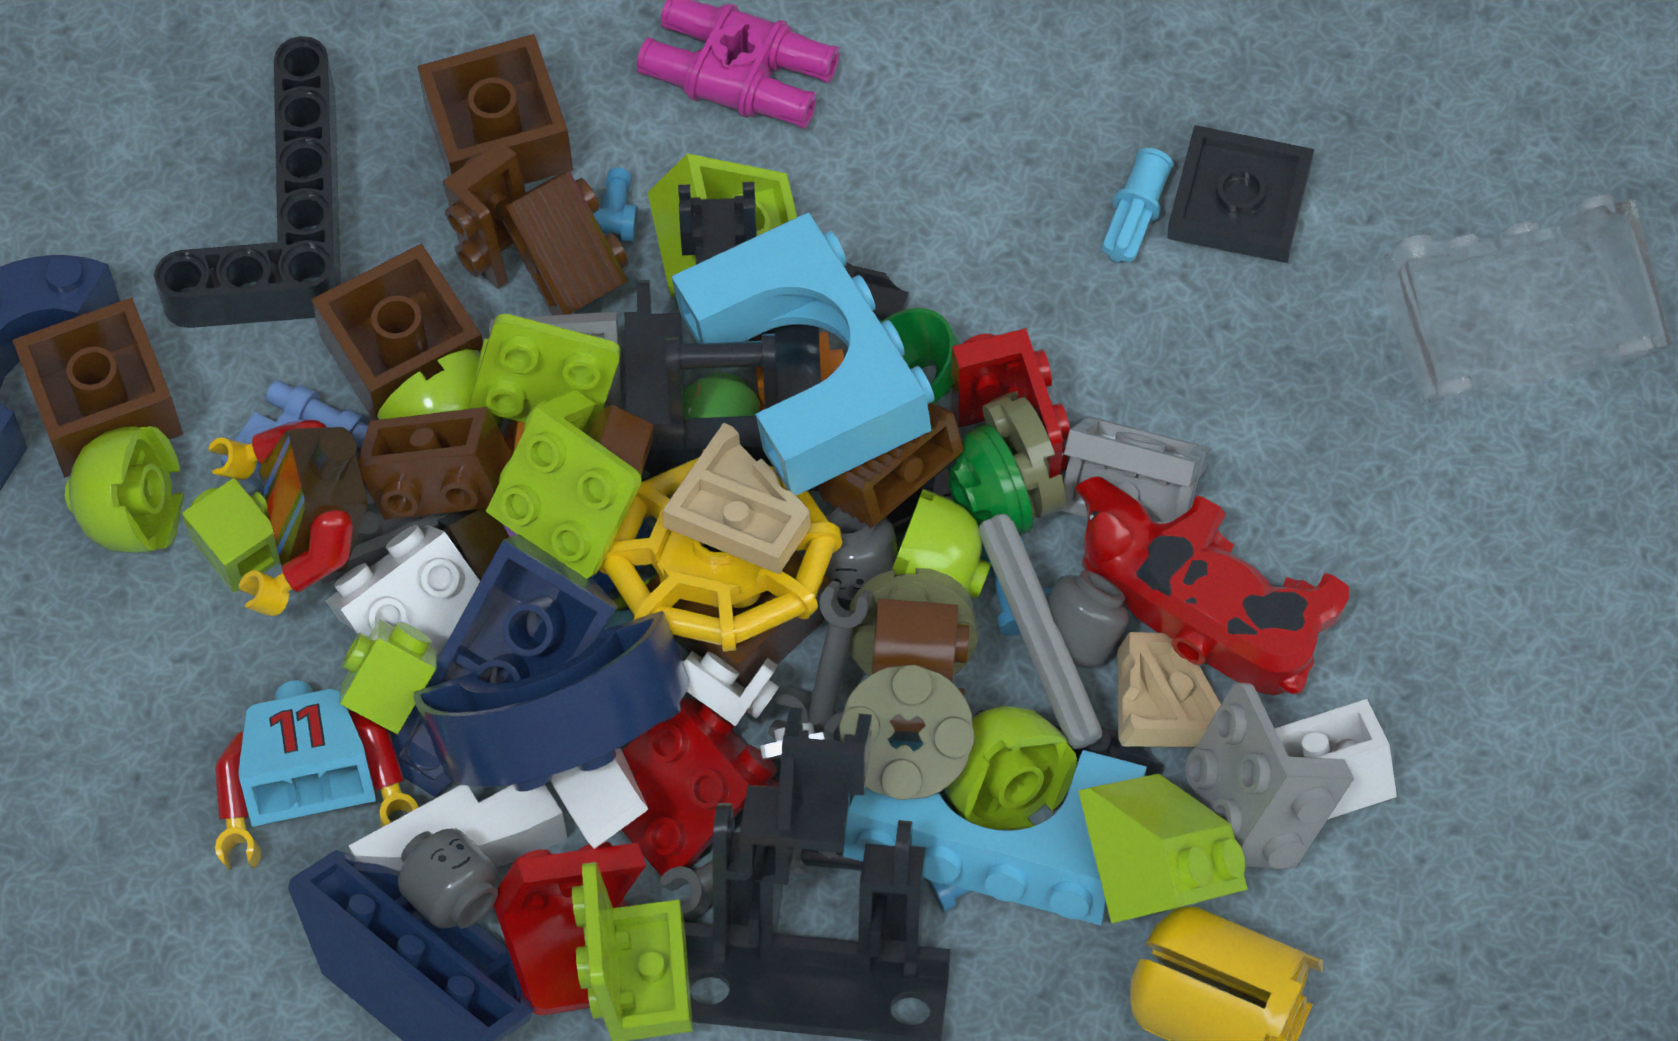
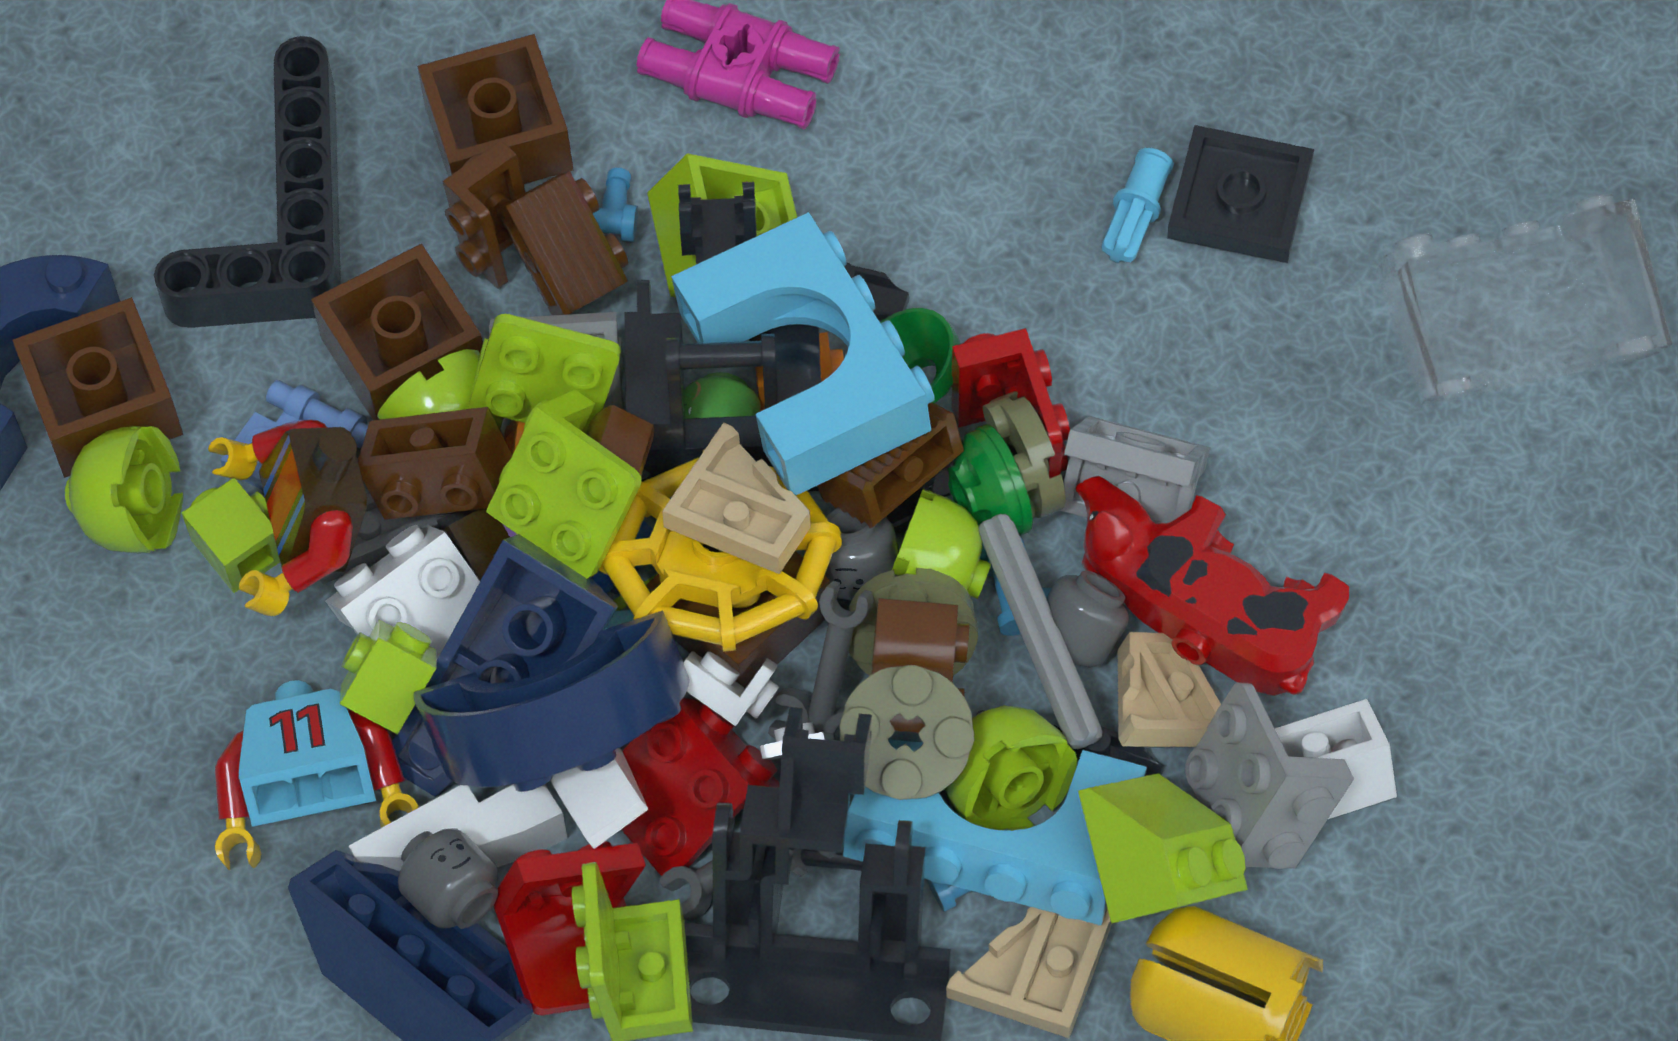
(1035, 971): none -> tan wing

